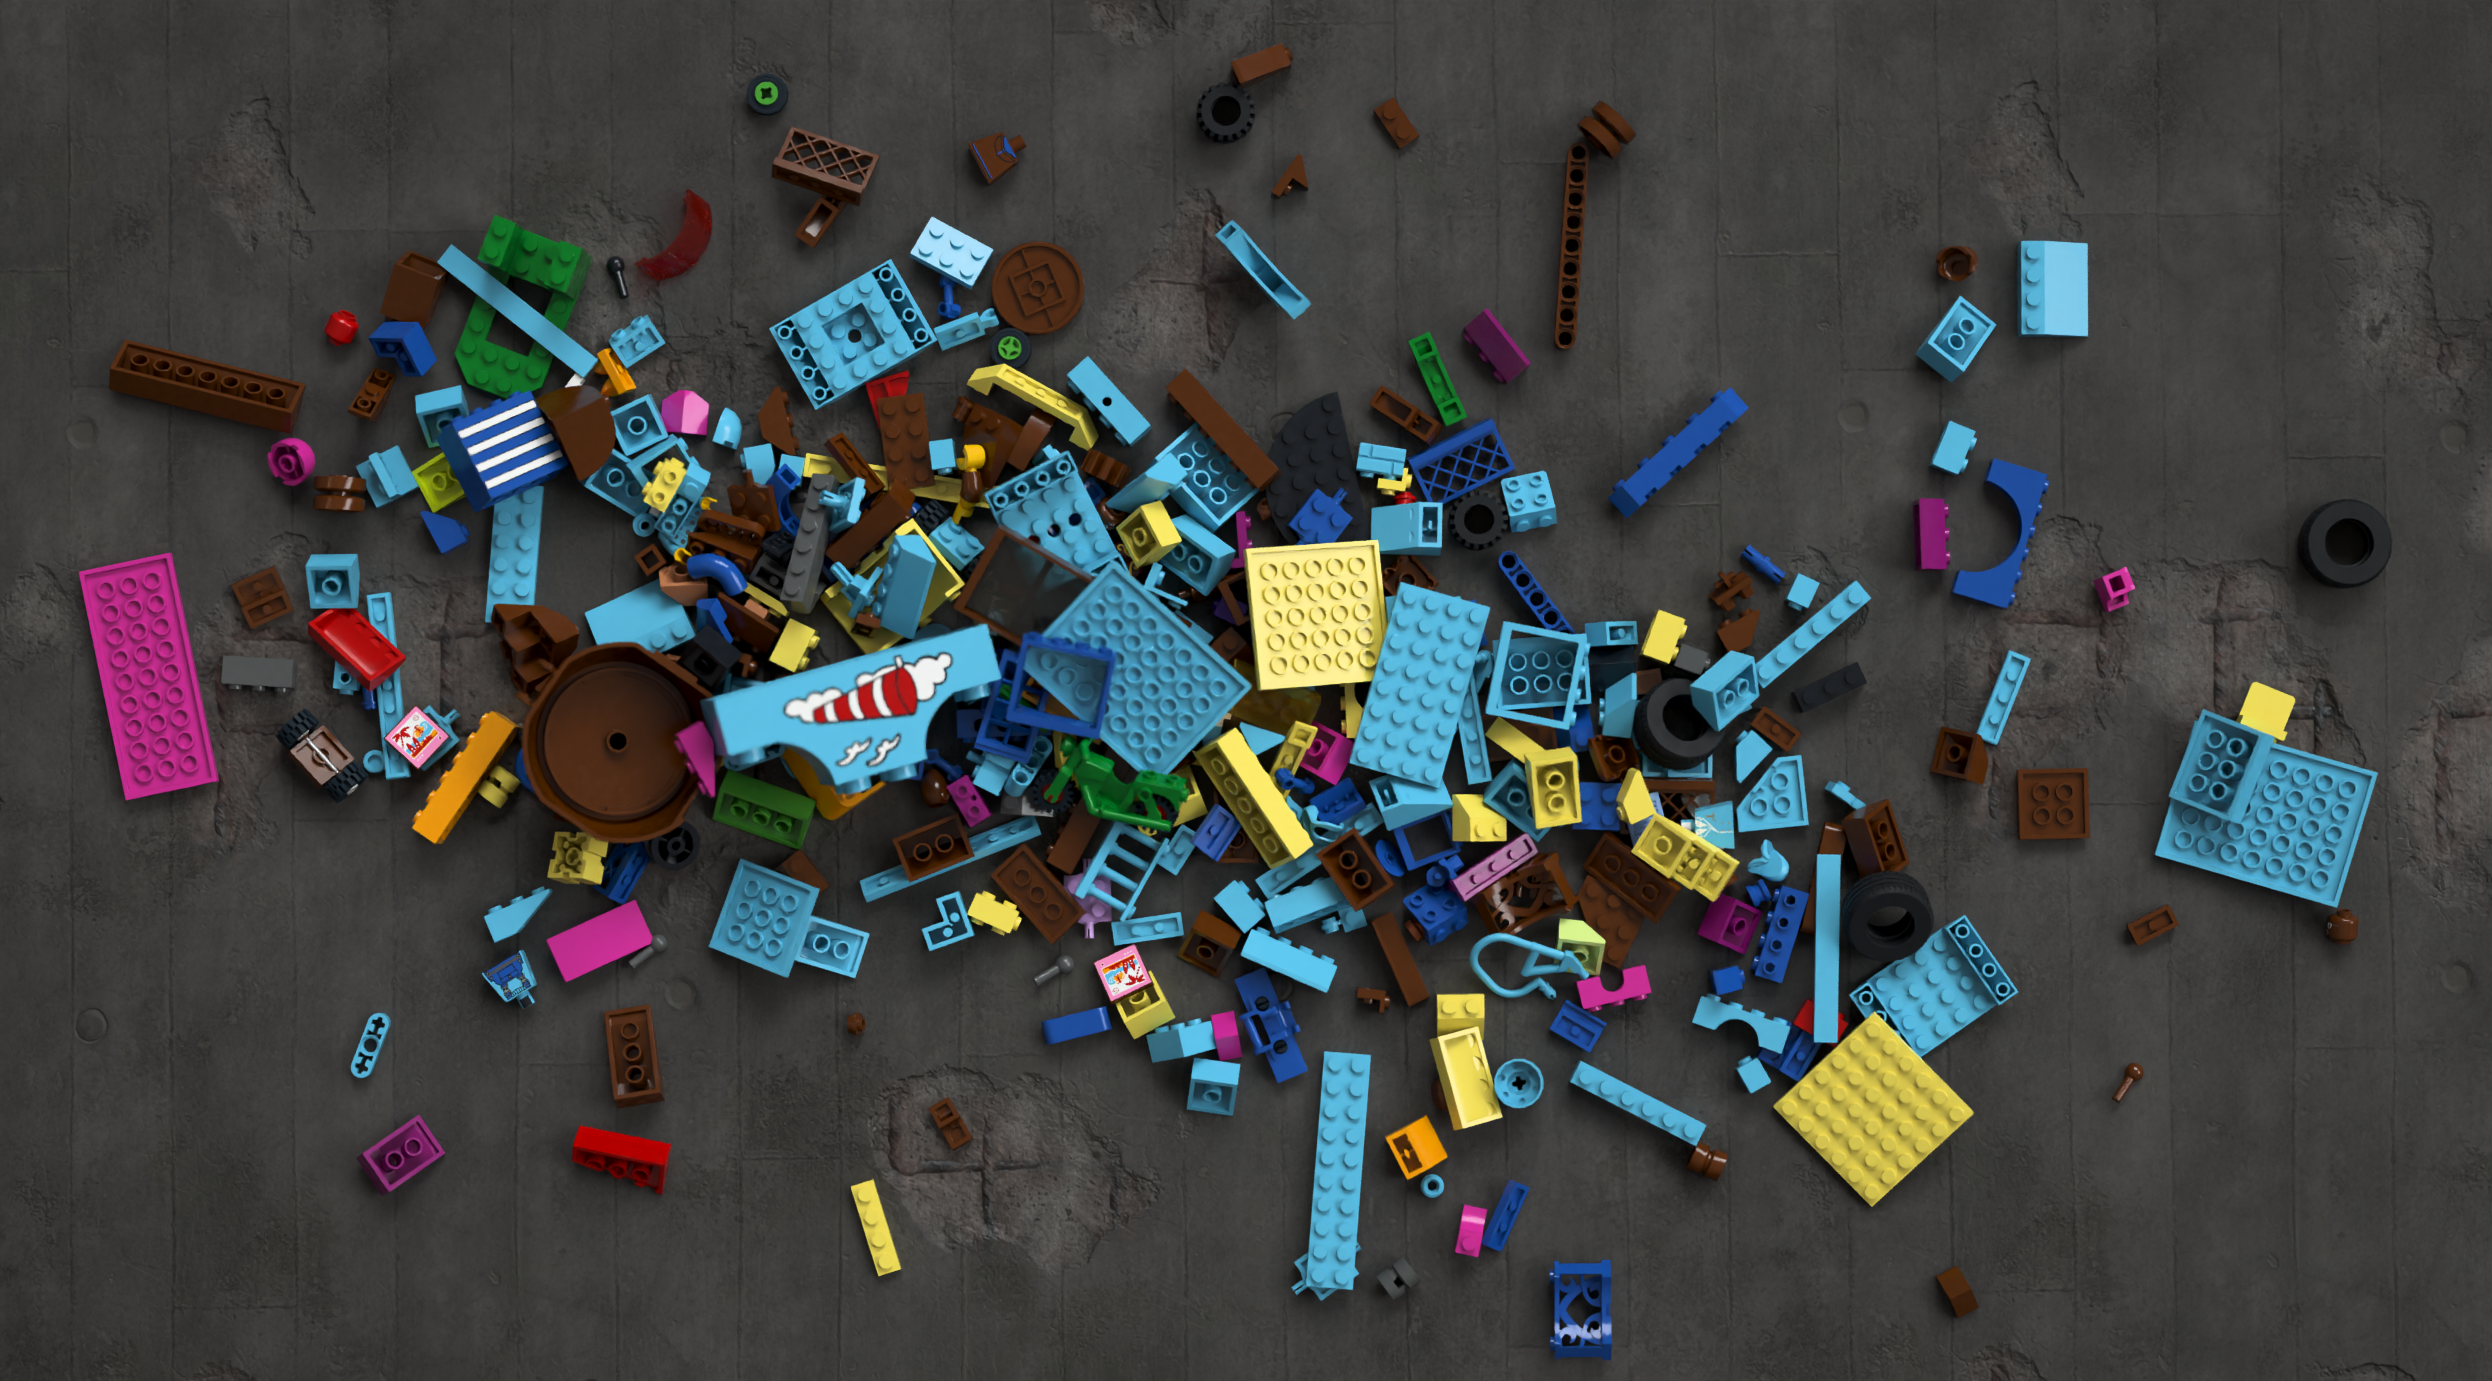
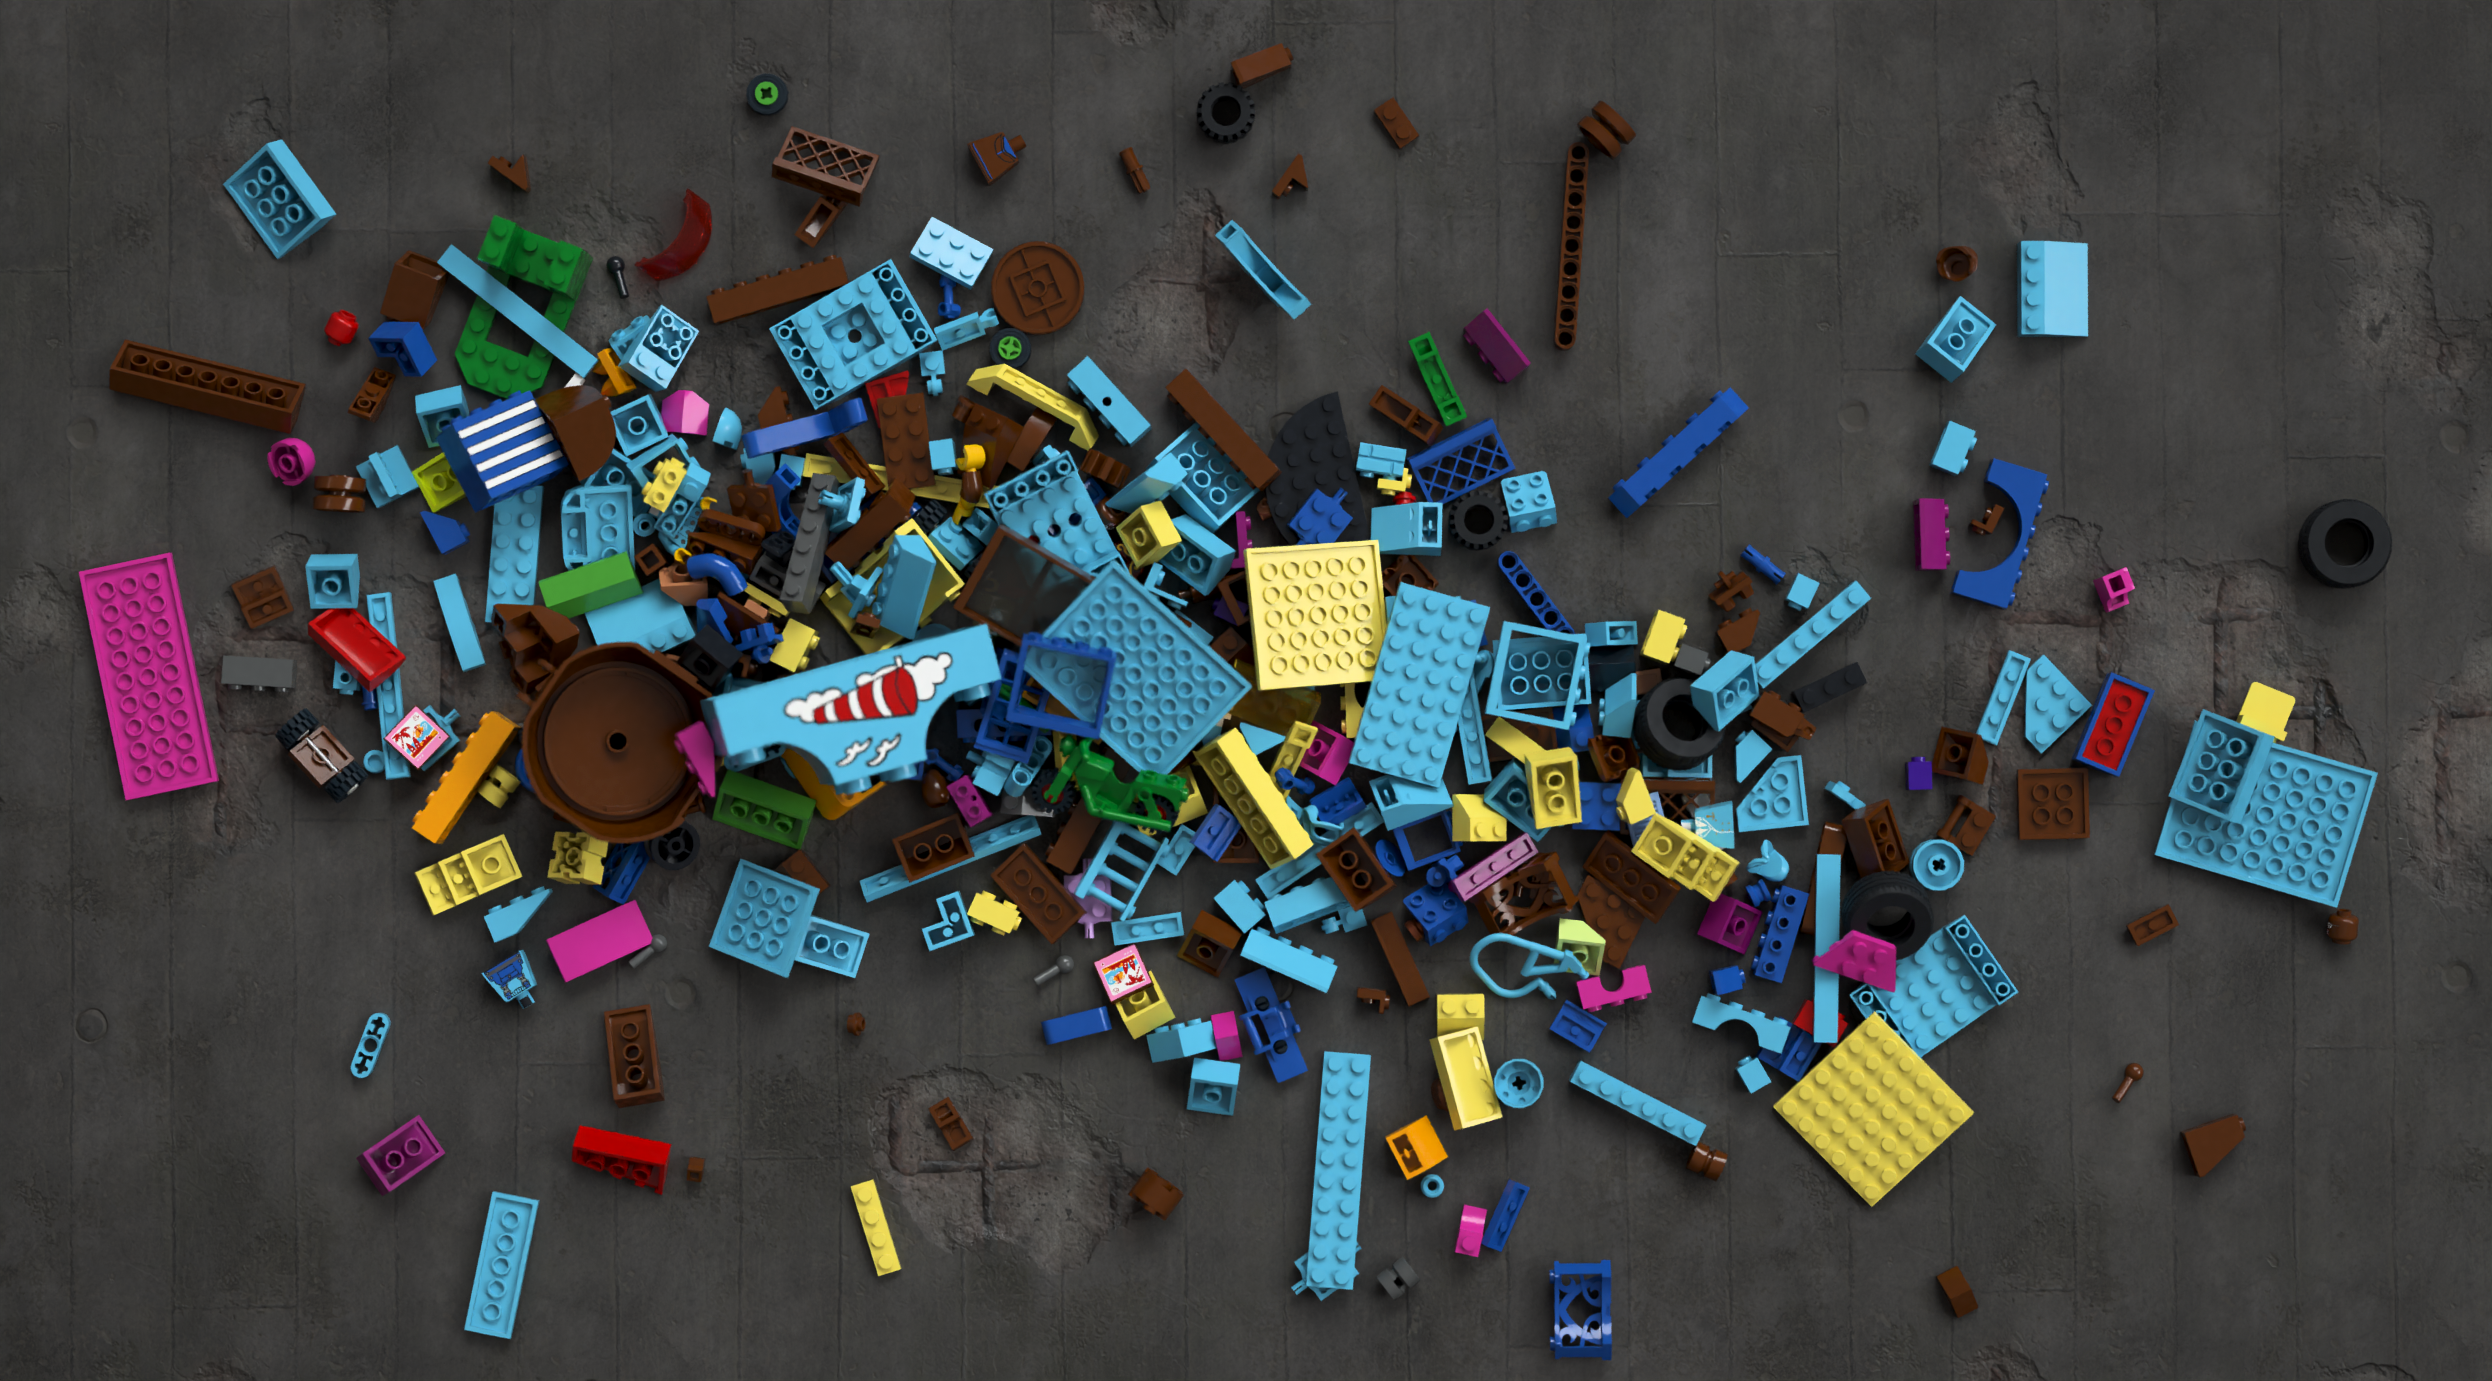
(279, 198): none -> medium azure slope
(459, 622): none -> medium azure slope
(468, 874): none -> light yellow slope
(501, 1265): none -> medium azure plate
(518, 174): none -> reddish brown slope
(591, 586): none -> bright green slope
(596, 524): none -> medium azure plate
(659, 349): none -> medium azure slope
(695, 1169): none -> reddish brown piece
(697, 805): none -> reddish brown bush
(759, 645): none -> blue hips
(777, 290): none -> reddish brown brick
(805, 430): none -> blue beam
(931, 365): none -> medium azure plate
(981, 526): none -> medium azure torso
(1135, 170): none -> reddish brown axle
(1156, 1194): none -> reddish brown brick
(1781, 717): none -> reddish brown hinge
(1862, 959): none -> dark pink wing
(1918, 774): none -> dark purple brick
(1950, 864): none -> medium azure wheel
(1973, 828): none -> reddish brown plate
(1990, 517): none -> reddish brown bracket
(2050, 704): none -> medium azure plate
(2113, 724): none -> red brick
(2212, 1142): none -> reddish brown slope

